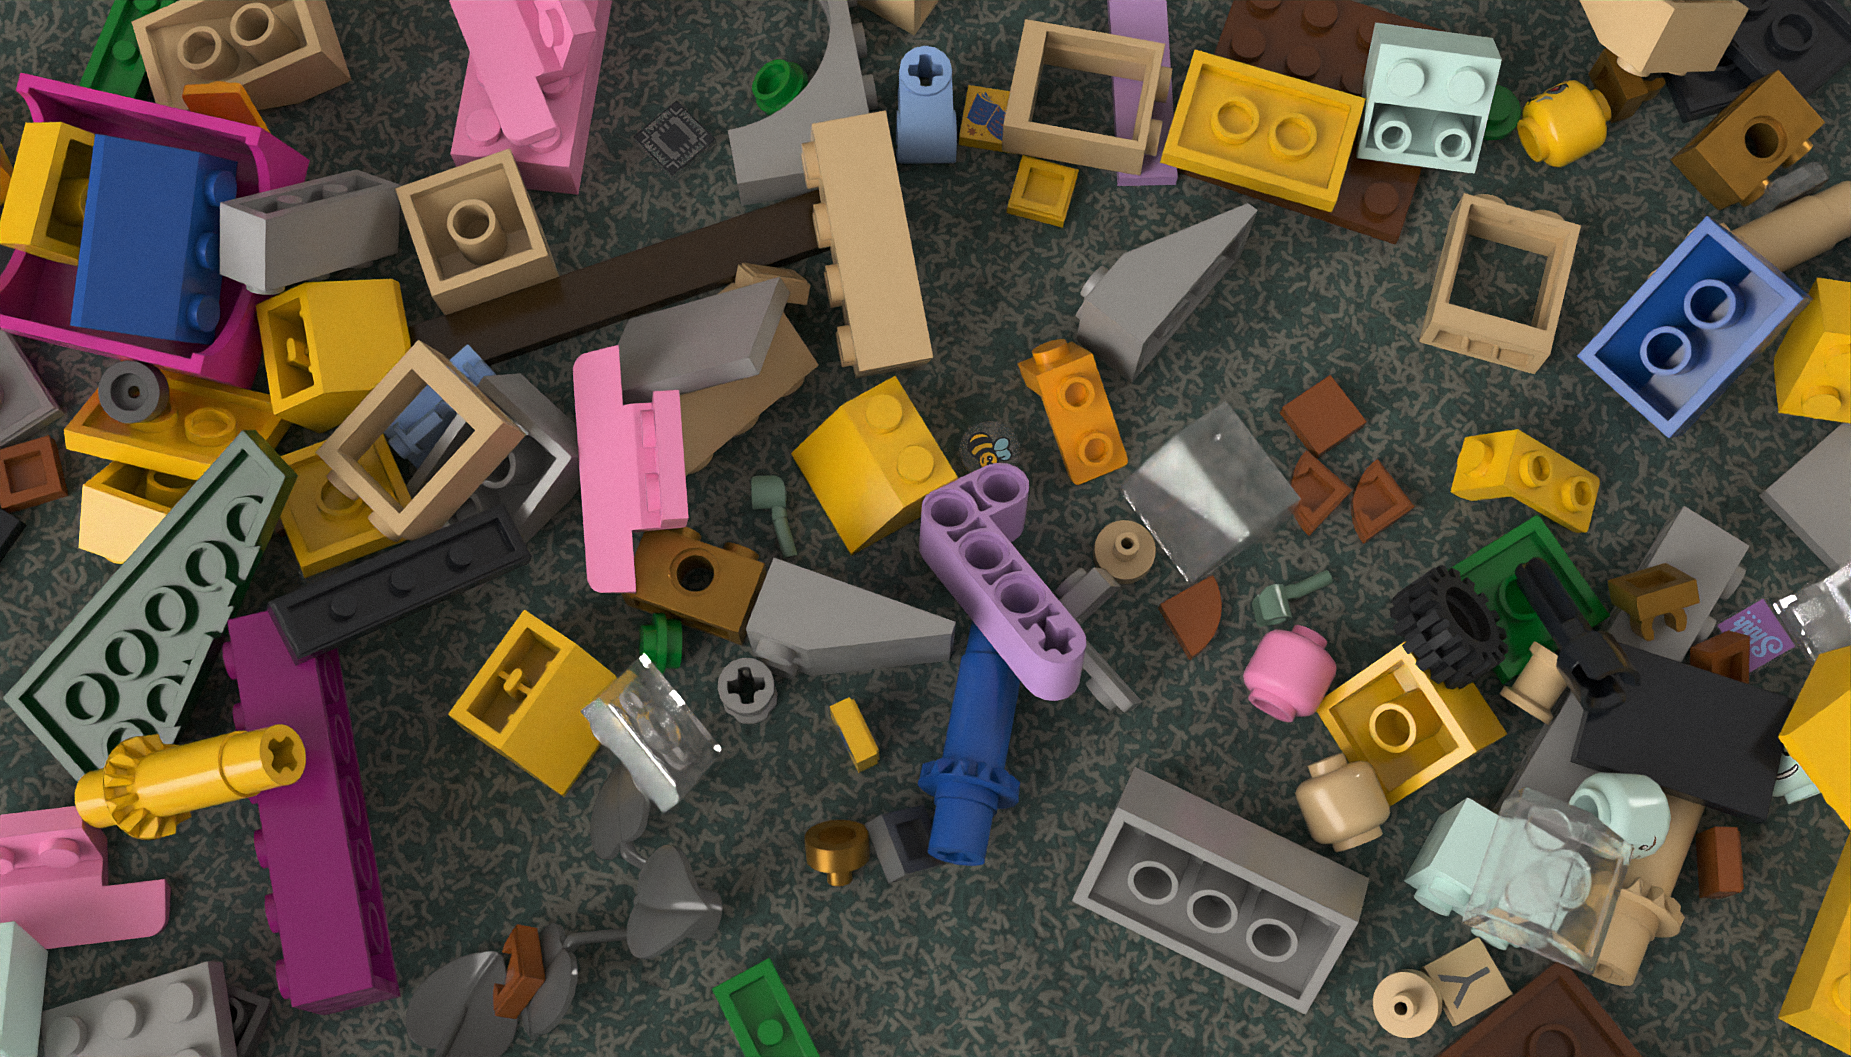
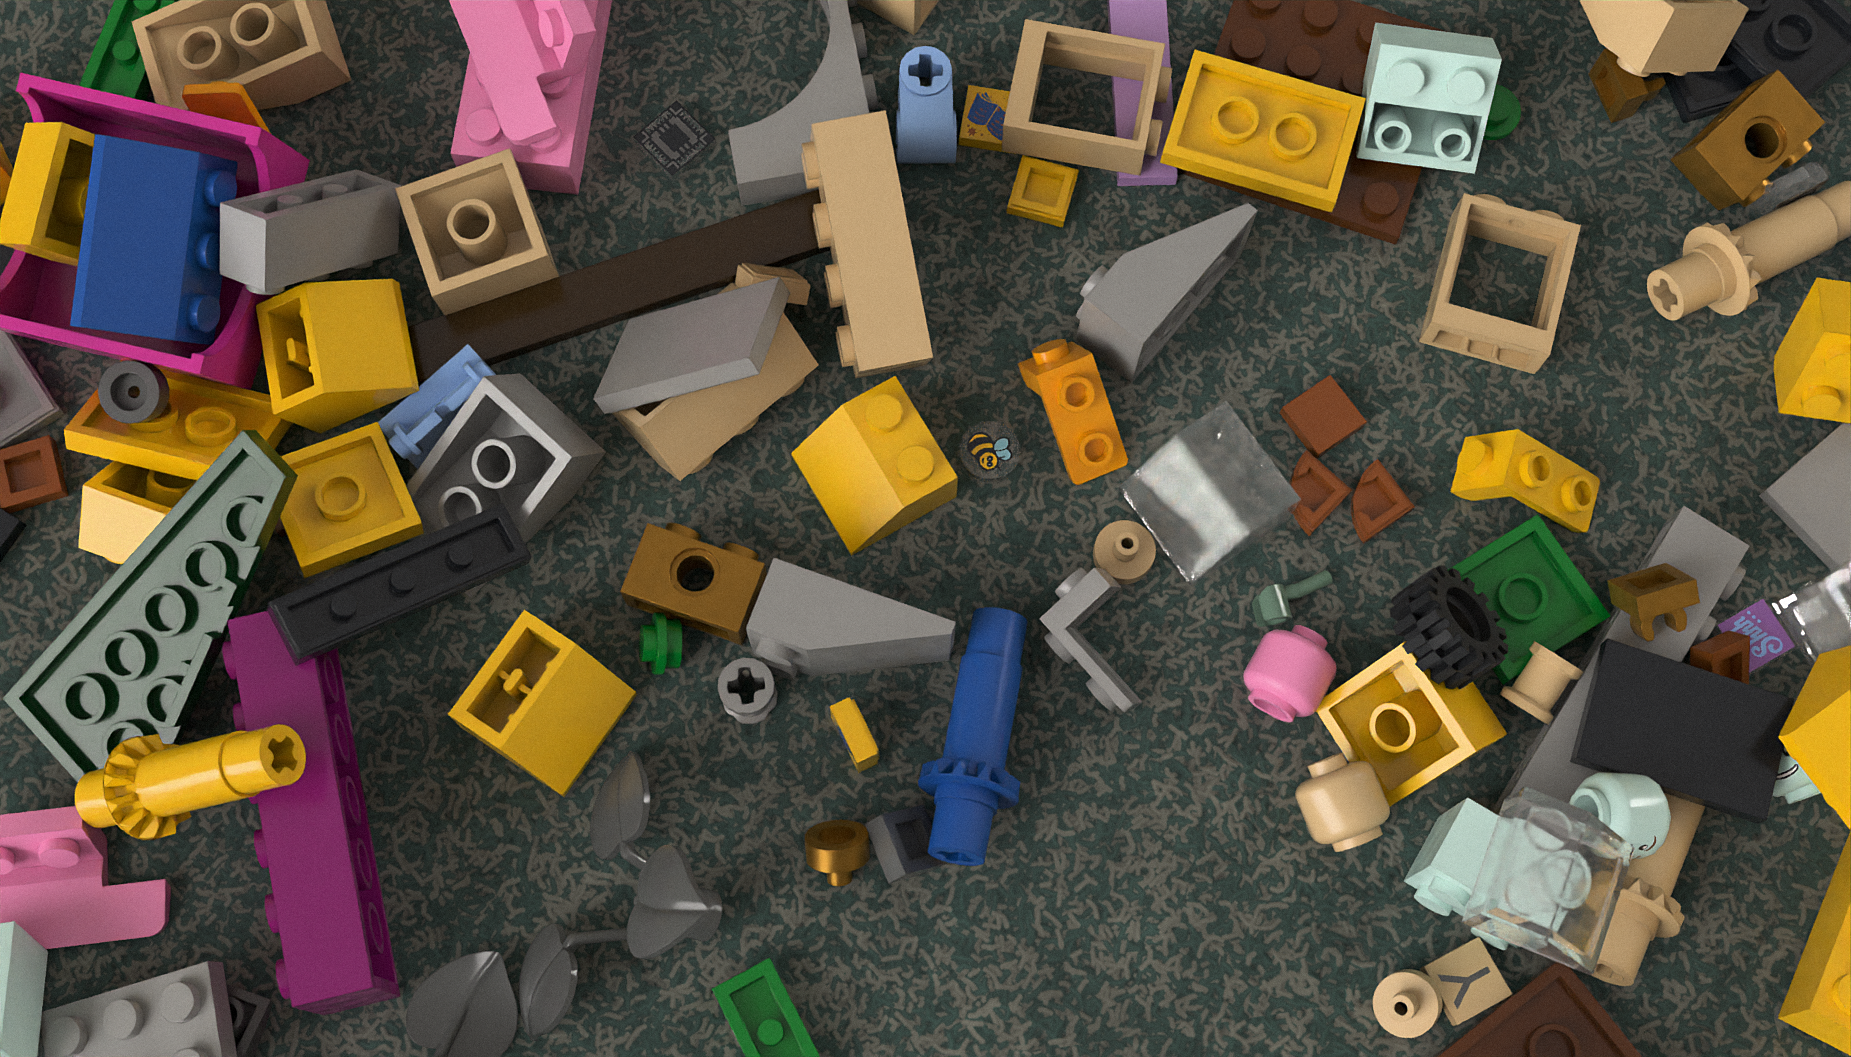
(456, 480): tan window -> none
(523, 975): dark orange tile -> none
(626, 466): bright pink plate -> none
(652, 733): clear plate -> none
(771, 493): sand green hand -> none
(778, 85): green plate -> none
(970, 549): lavender beam -> none
(1194, 615): dark orange tile -> none
(1222, 891): light grey slope -> none
(1564, 123): yellow head -> none
(1588, 658): black piece -> none
(1694, 327): blue slope -> none
(1719, 862): dark orange tile -> none

